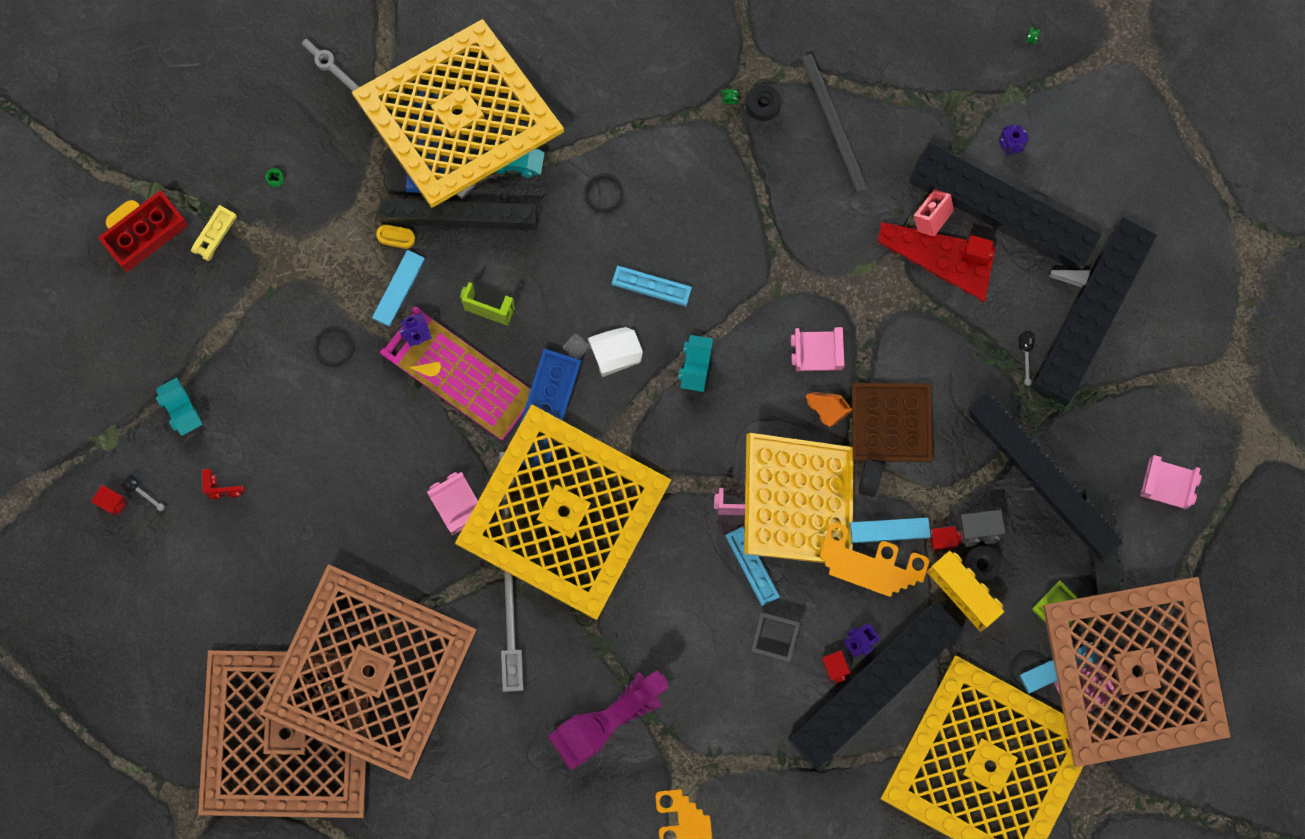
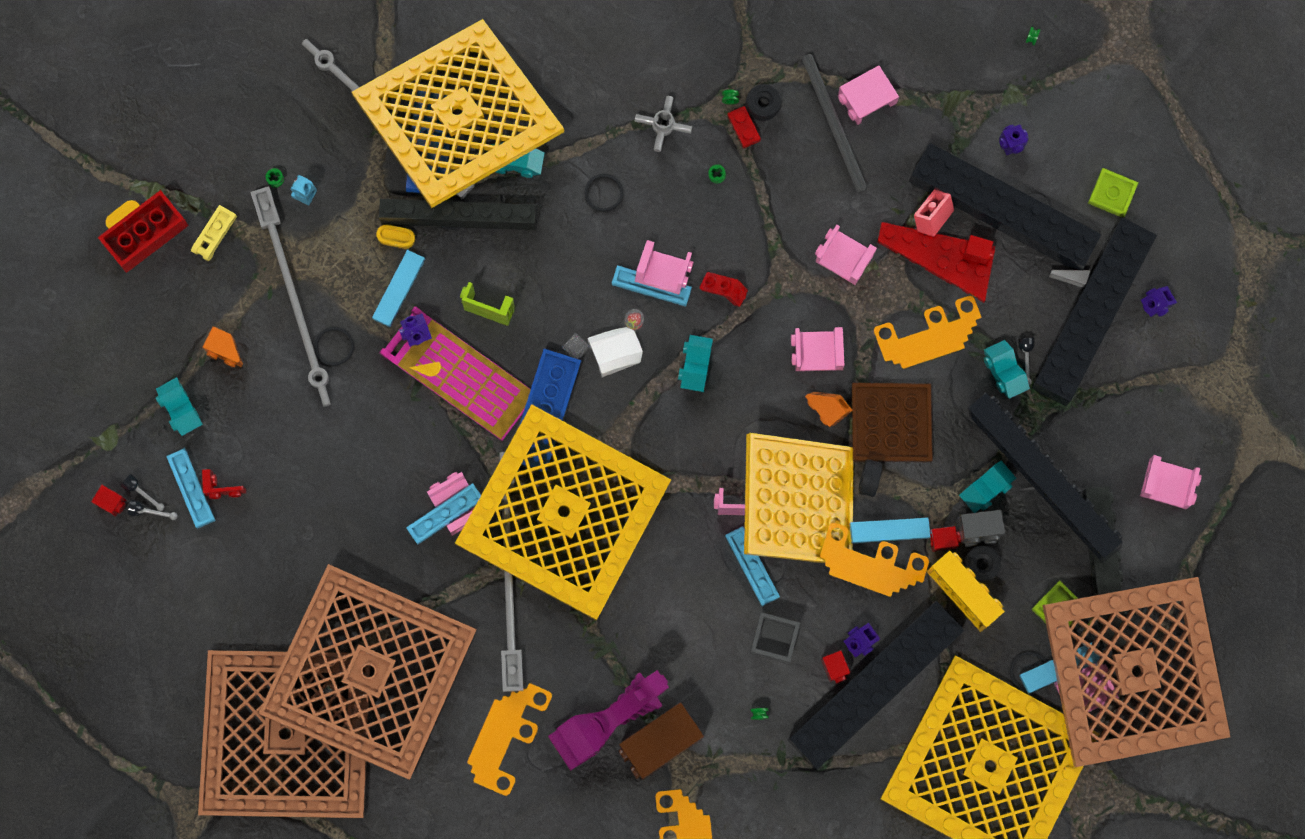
(136, 508): none -> hinge
(190, 488): none -> medium azure tile
(222, 345): none -> orange slope
(269, 219): none -> light grey bar
(303, 190): none -> medium azure leg
(444, 514): none -> medium azure tile
(495, 736): none -> light orange piece
(634, 319): none -> clear tile
(660, 742): none -> reddish brown brick
(663, 130): none -> light grey bar
(663, 270): none -> bright pink panel
(717, 179): none -> green bush
(724, 286): none -> red bracket
(743, 127): none -> red plate
(759, 714): none -> green bush
(844, 255): none -> bright pink panel
(867, 94): none -> bright pink panel
(935, 342): none -> light orange piece
(987, 487): none -> teal brick
(1003, 366): none -> teal brick
(1113, 192): none -> lime tile
(1158, 301): none -> dark purple brick

